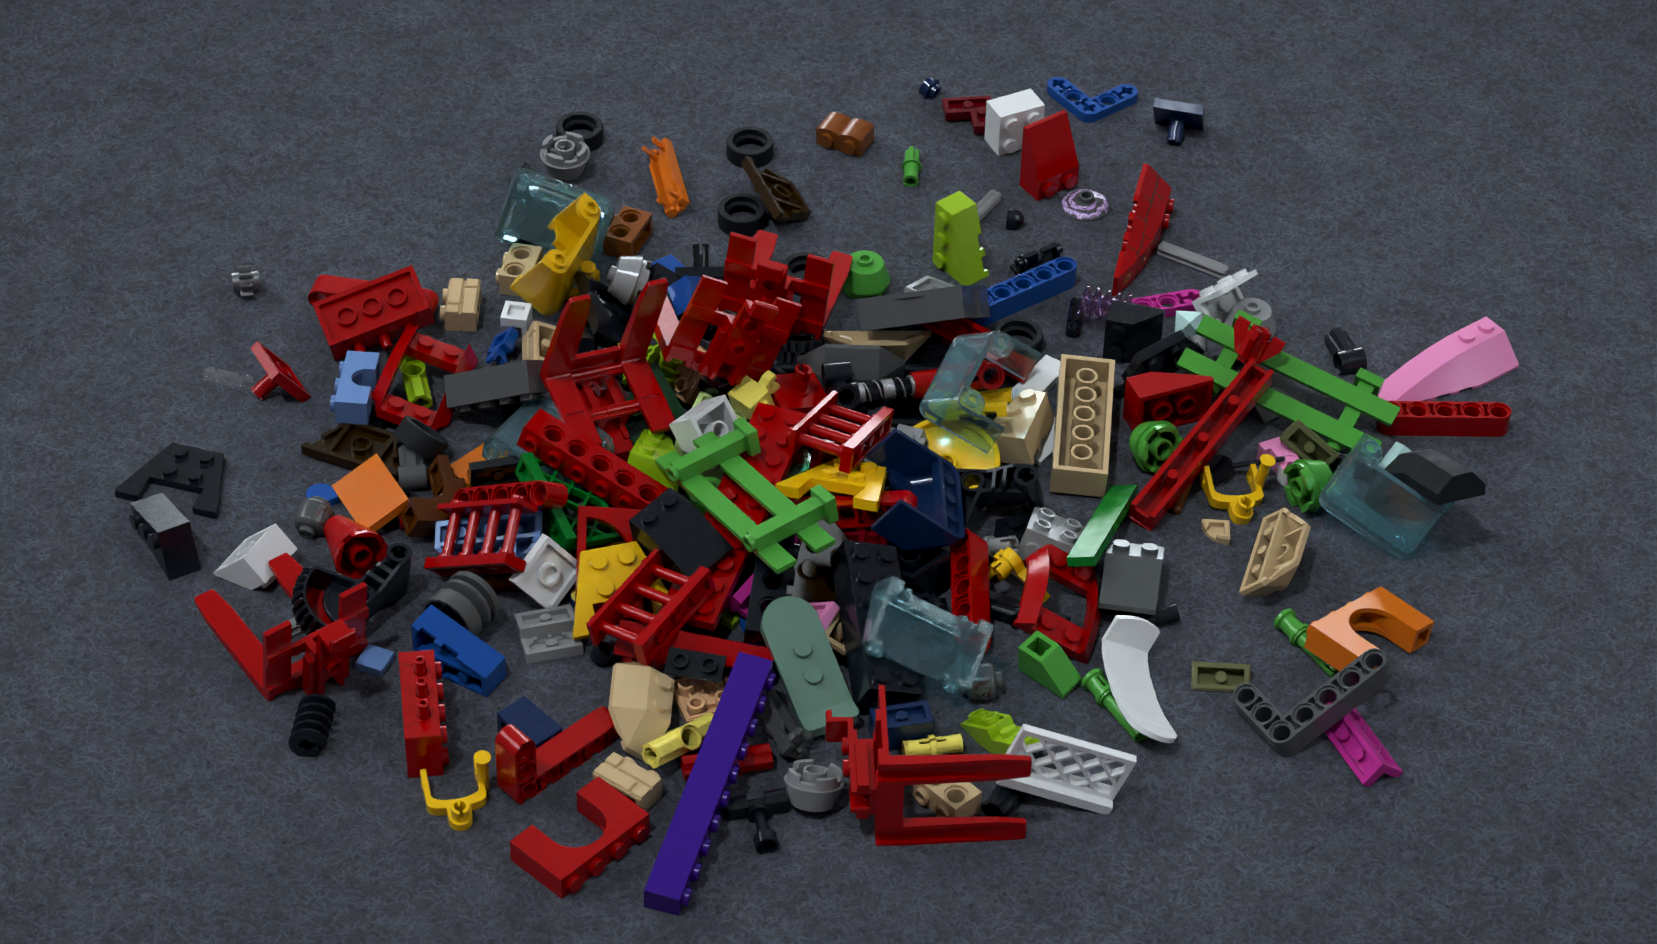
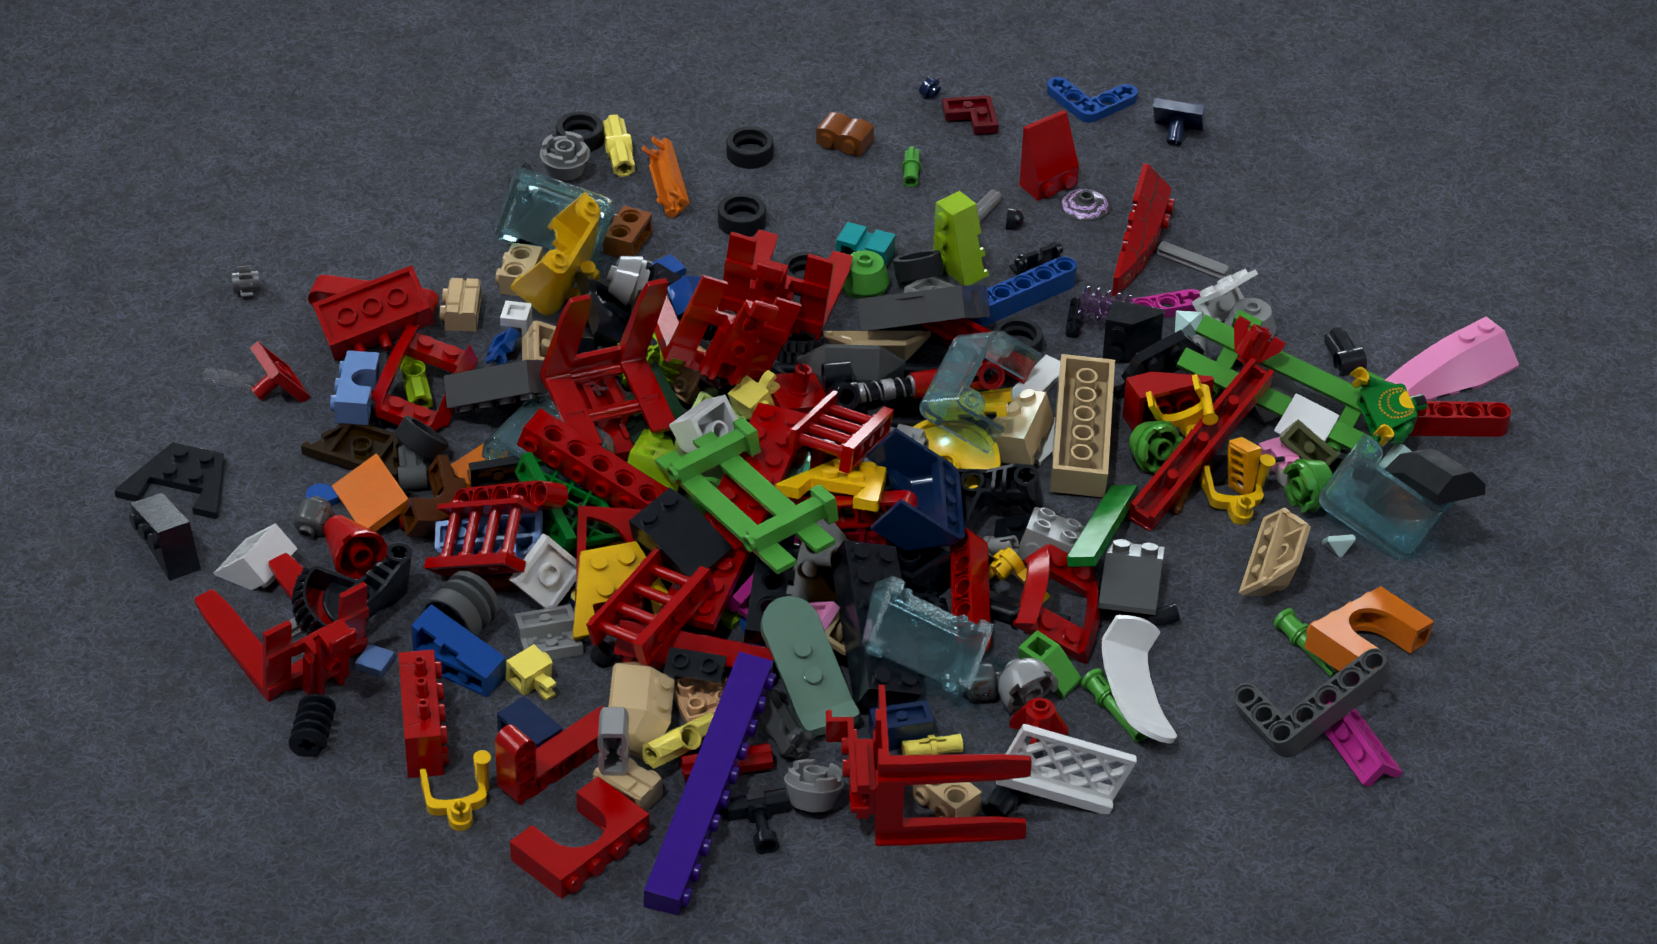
(531, 671): none -> light yellow brick
(613, 741): none -> light grey brick
(618, 146): none -> light yellow piece
(701, 264): black tile -> none
(777, 193): dark brown wing -> none
(857, 238): none -> teal brick
(918, 265): none -> black tyre
(993, 730): lime slope -> none
(1007, 118): white brick -> none
(1024, 681): none -> light grey cylinder
(1040, 714): none -> red brick
(1188, 418): none -> yellow piece
(1217, 529): tan tile -> none
(1218, 676): olive slope -> none
(1247, 453): none -> light orange slope
(1311, 414): none -> white sticker
(1338, 544): none -> light aqua slope
(1387, 407): none -> green torso

